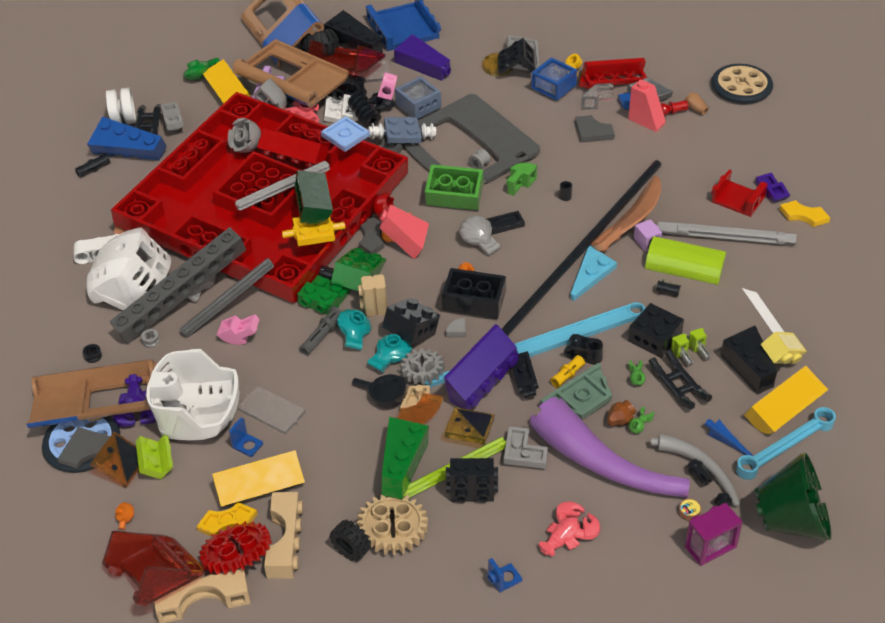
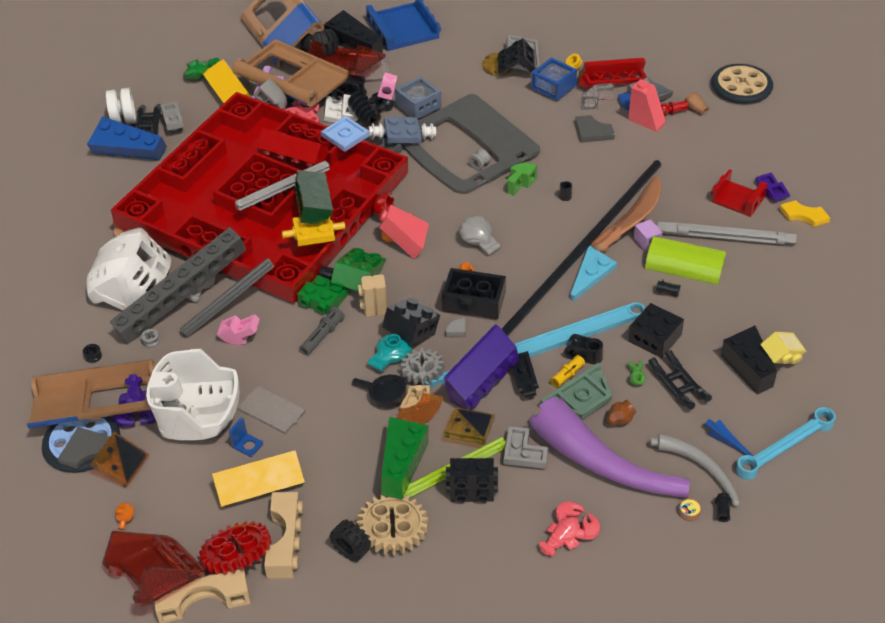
(87, 250): white piece -> none
(92, 165): black pin -> none
(154, 456): lime bracket -> none
(217, 520): yellow tile -> none
(244, 136): light grey cylinder -> none
(354, 327): teal animal -> none
(371, 242): dark grey tile -> none
(422, 58): dark purple slope -> none
(454, 187): bright green brick -> none
(496, 575): blue bracket -> none
(506, 222): black tile -> none
(637, 424): bright green arm -> none
(696, 342): lime piece -> none
(699, 472): black pin -> none
(713, 534): magenta piece -> none
(763, 311): white sticker -> none
(785, 401): yellow brick -> none
(793, 503): dark green cone -> none

